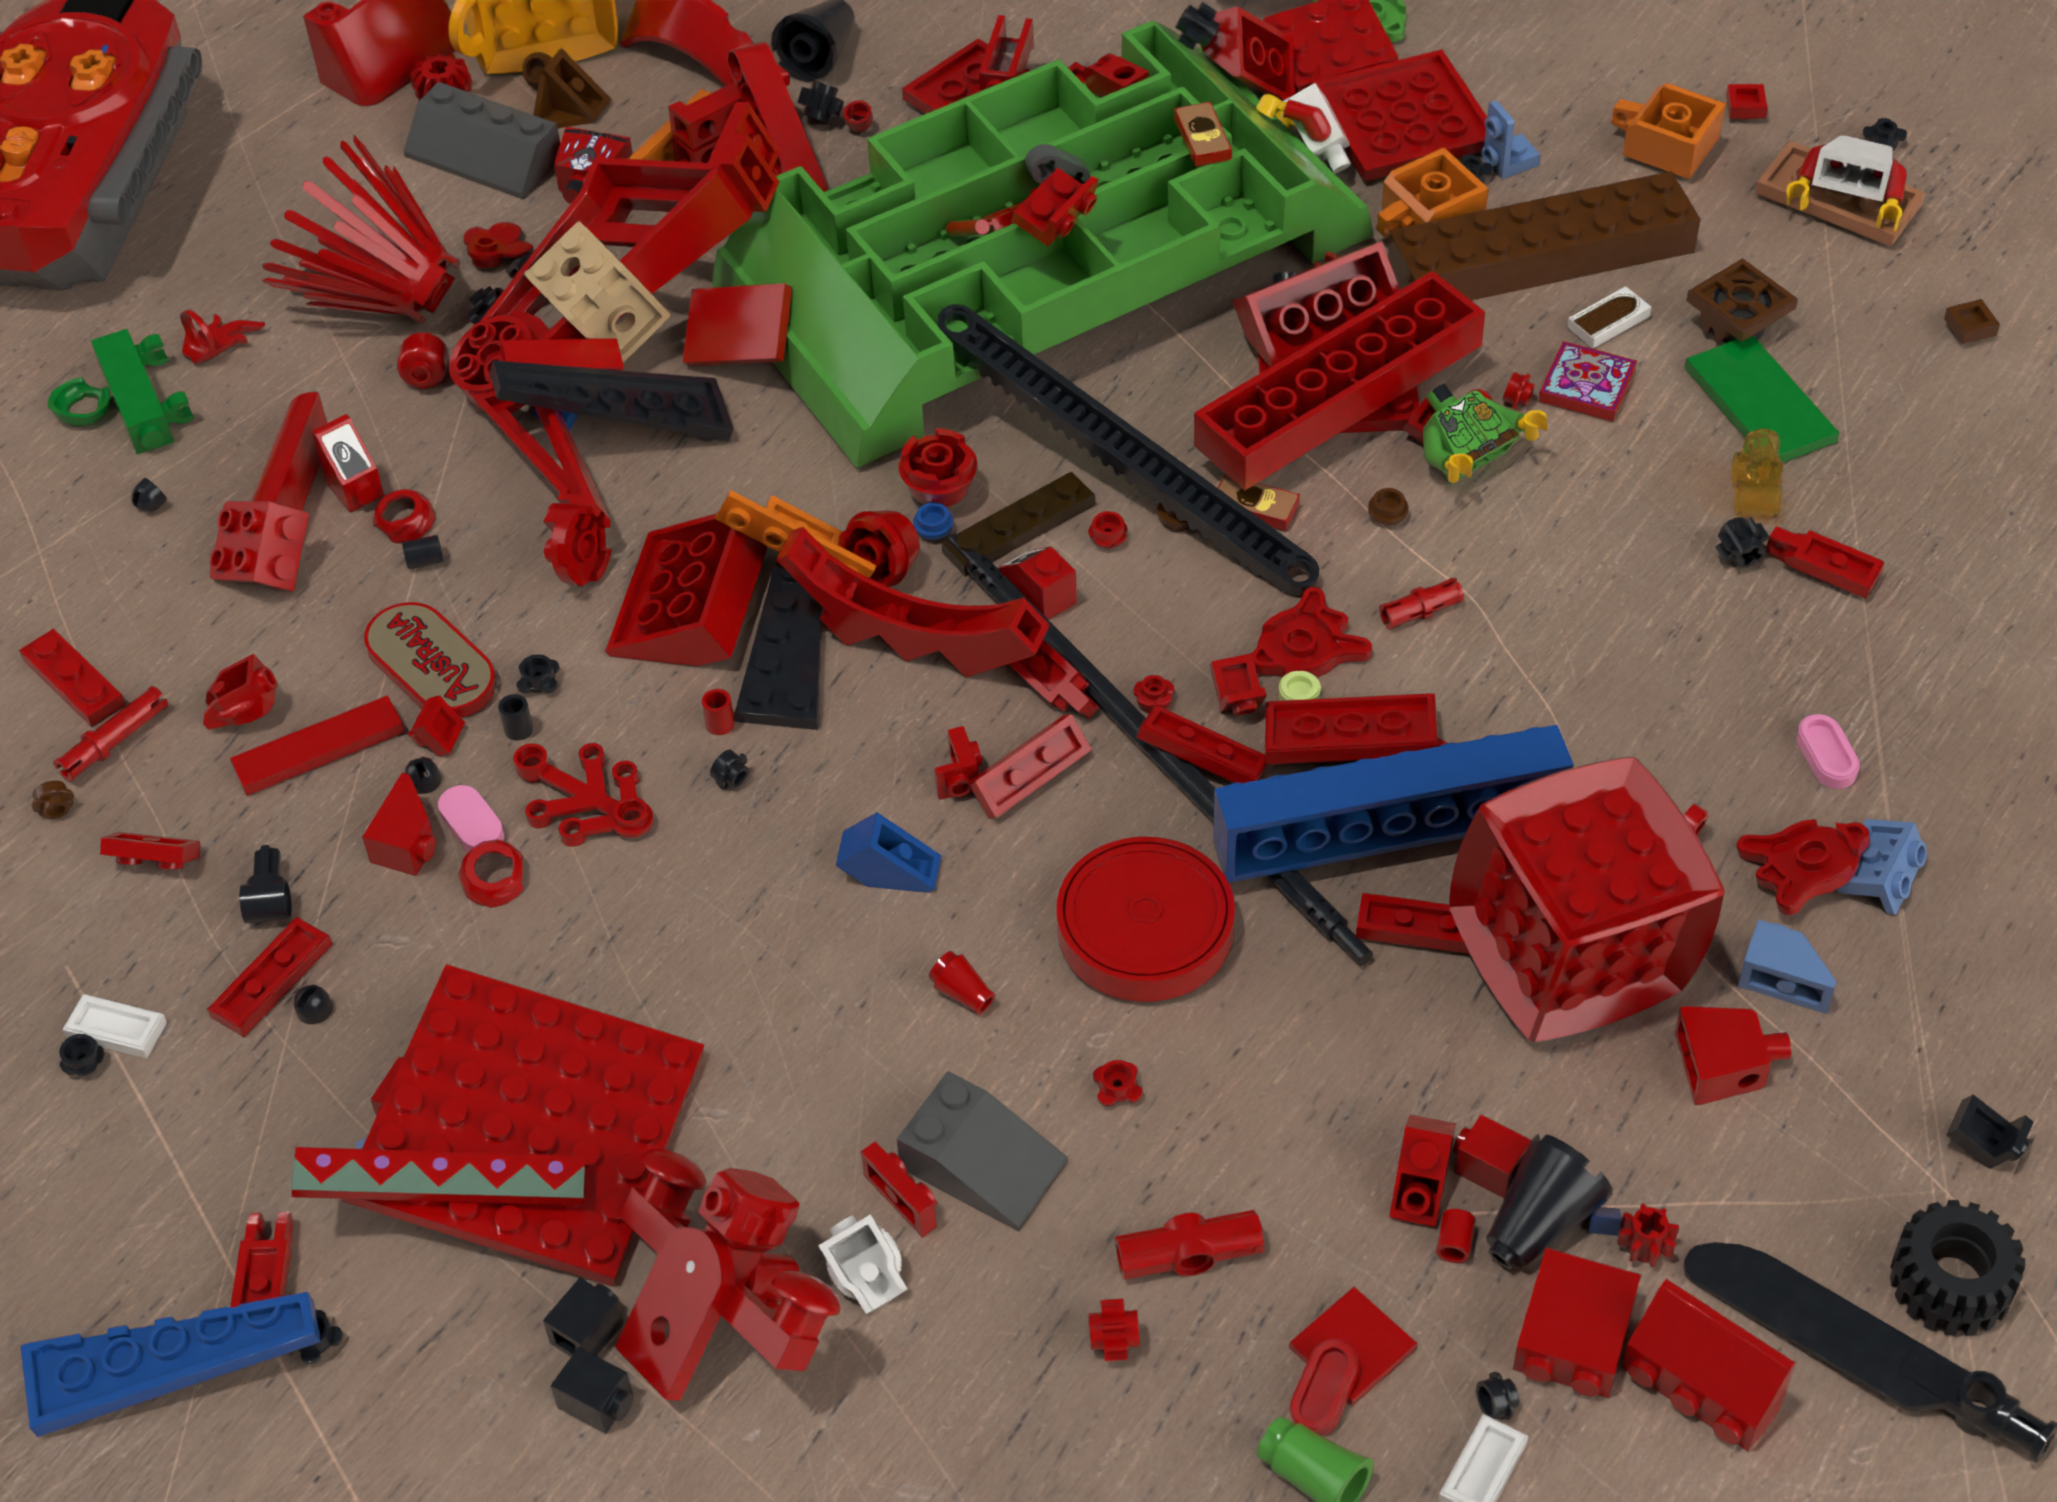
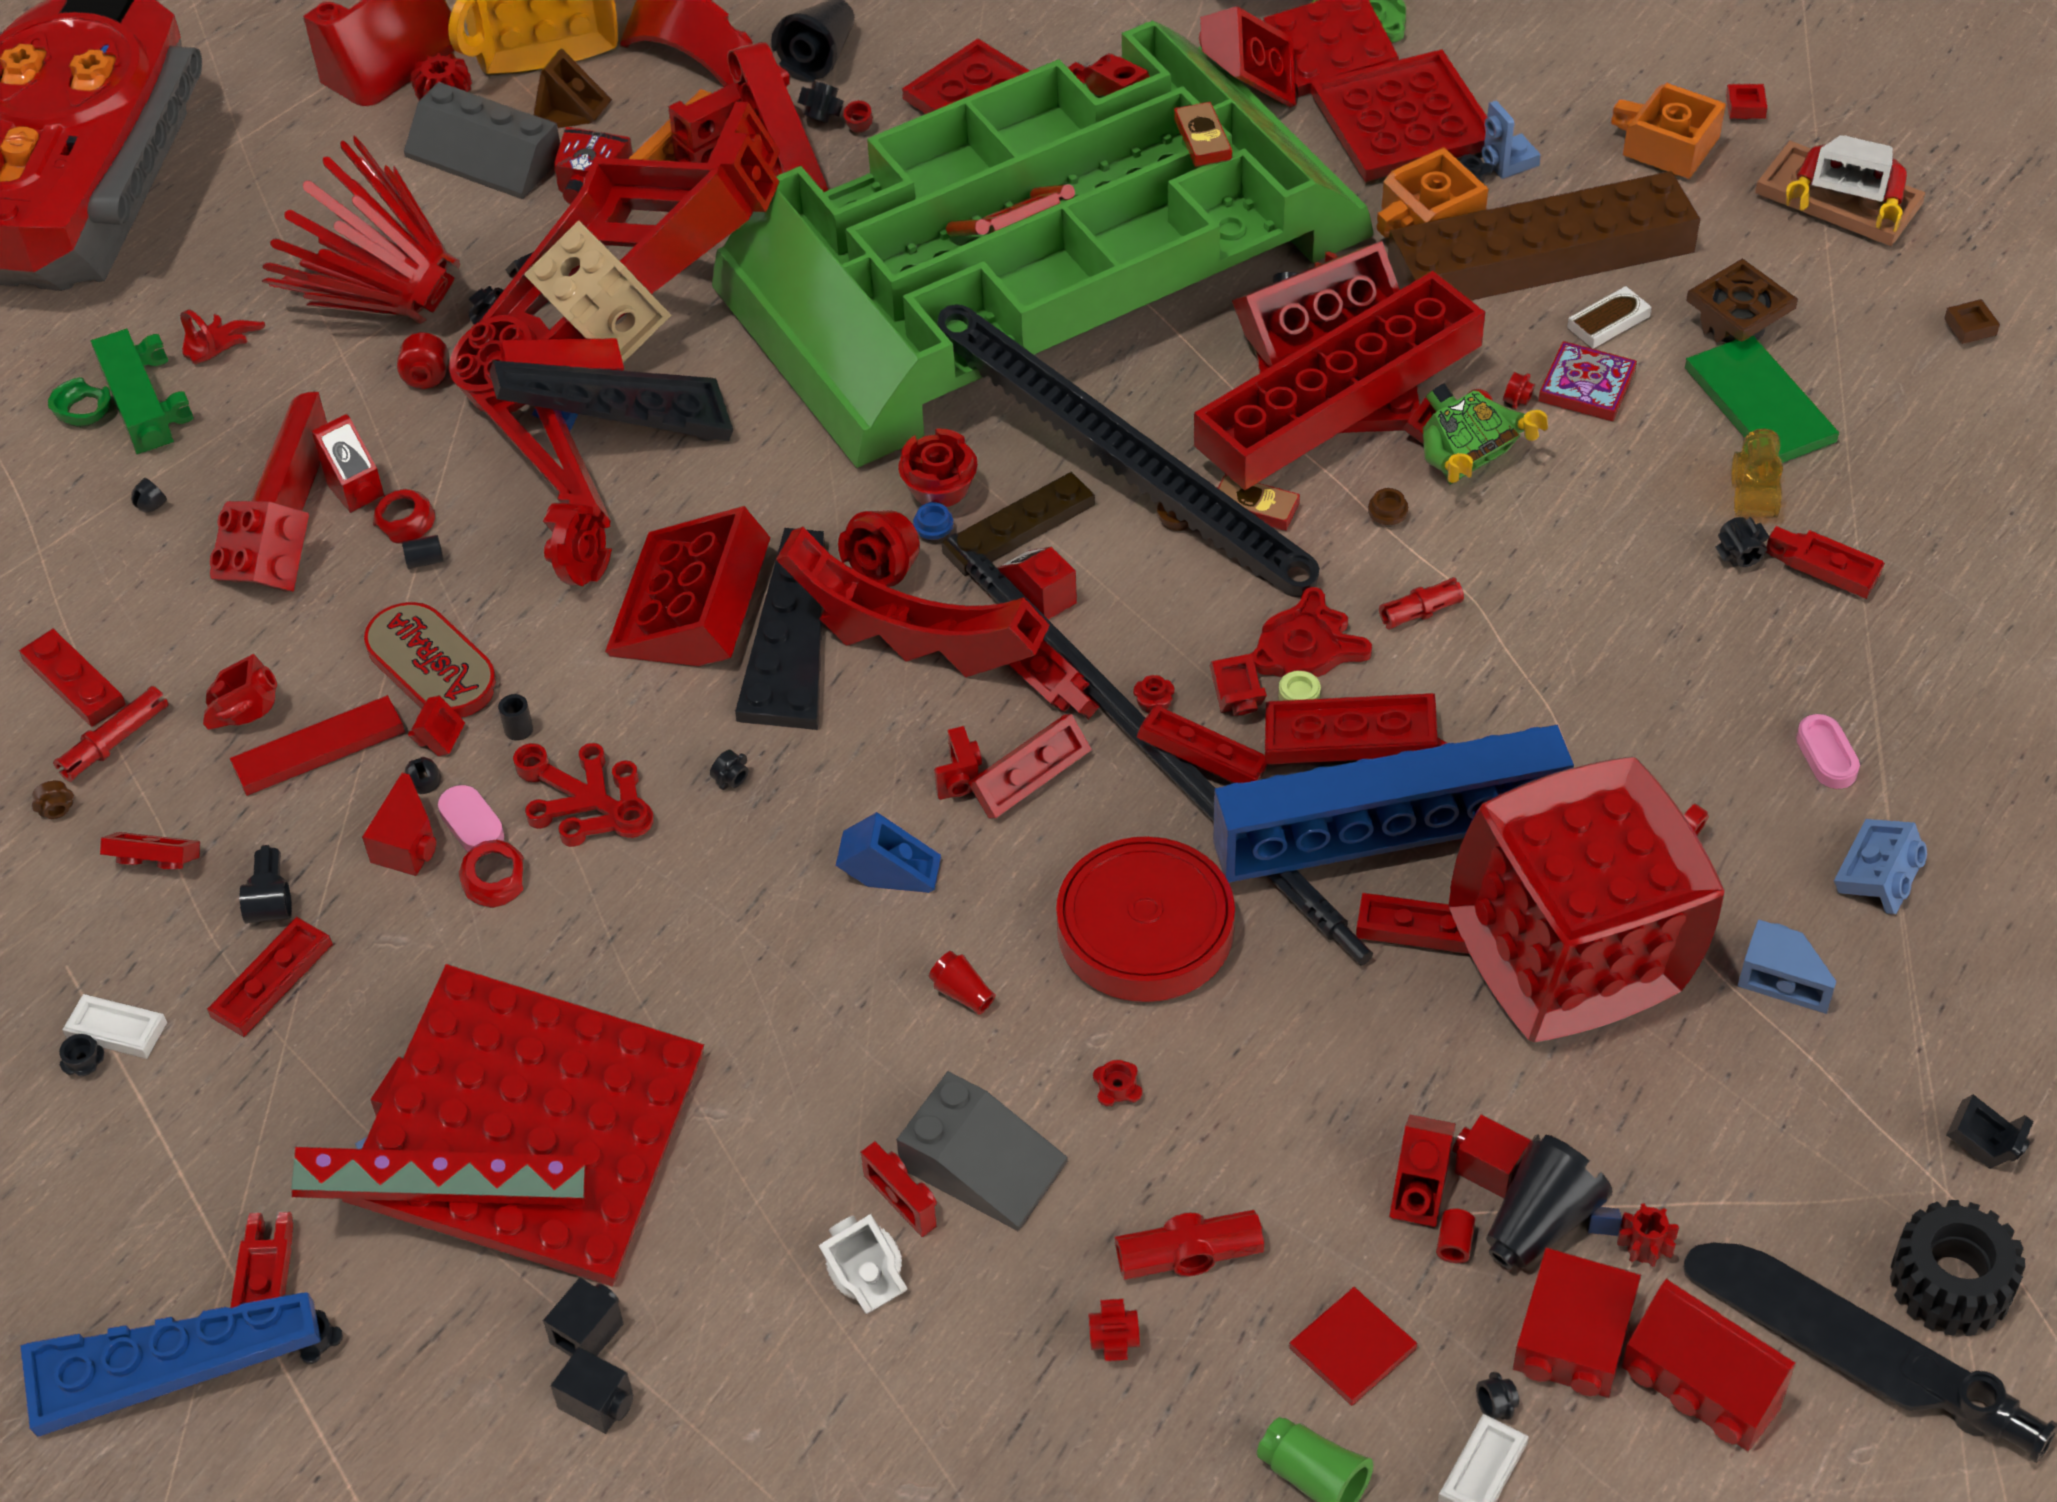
(317, 1005): black hinge -> none
(488, 246): red plate -> none
(532, 67): reddish brown plate -> none
(538, 674): black plate -> none
(717, 1273): red piece -> none
(718, 711): red hinge -> none
(737, 325): red tile -> none
(777, 520): orange bracket -> none
(1004, 55): red window -> none
(1039, 156): dark grey beam -> none
(1055, 206): red bracket -> none
(1108, 529): red plate -> none
(1197, 25): black gear -> none
(1314, 121): torso -> none
(1325, 1386): red tile -> none
(1726, 1051): red torso -> none
(1805, 860): red tile -> none
(1885, 133): black plate -> none

